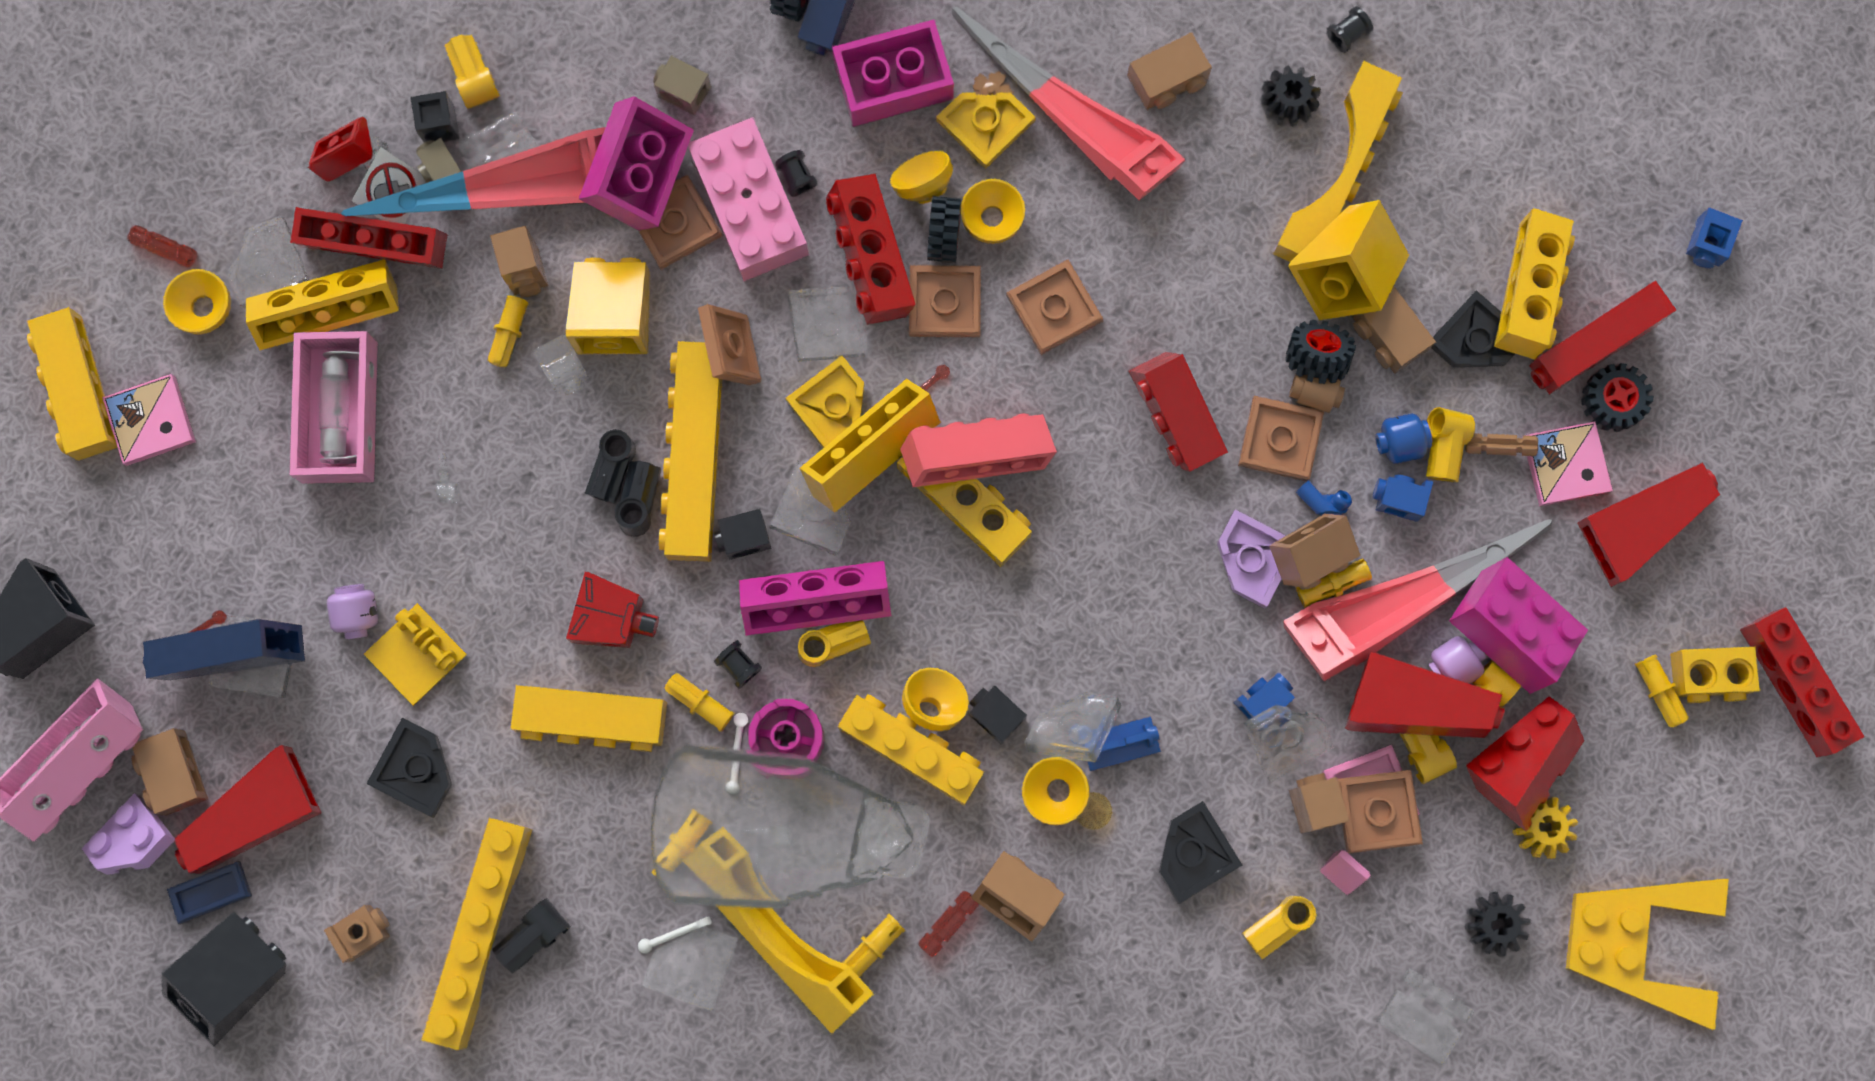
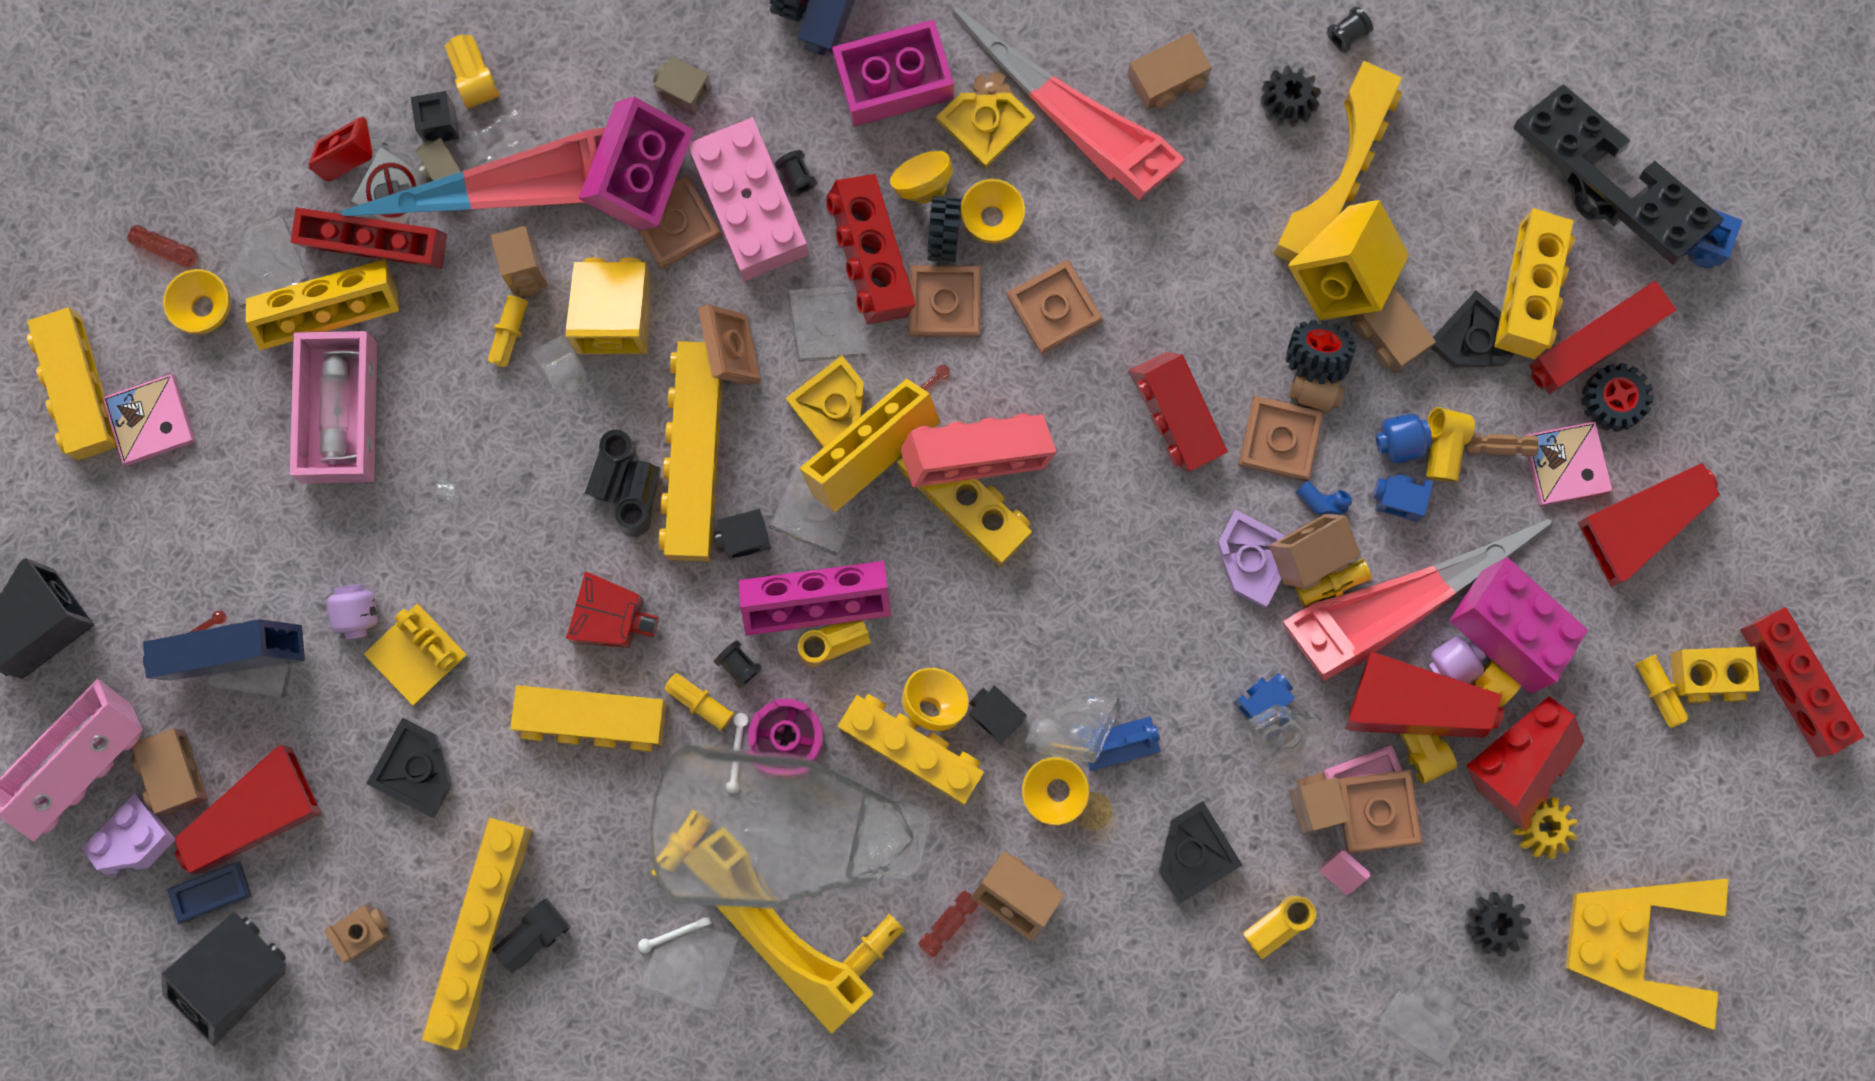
(1576, 138): none -> black plate

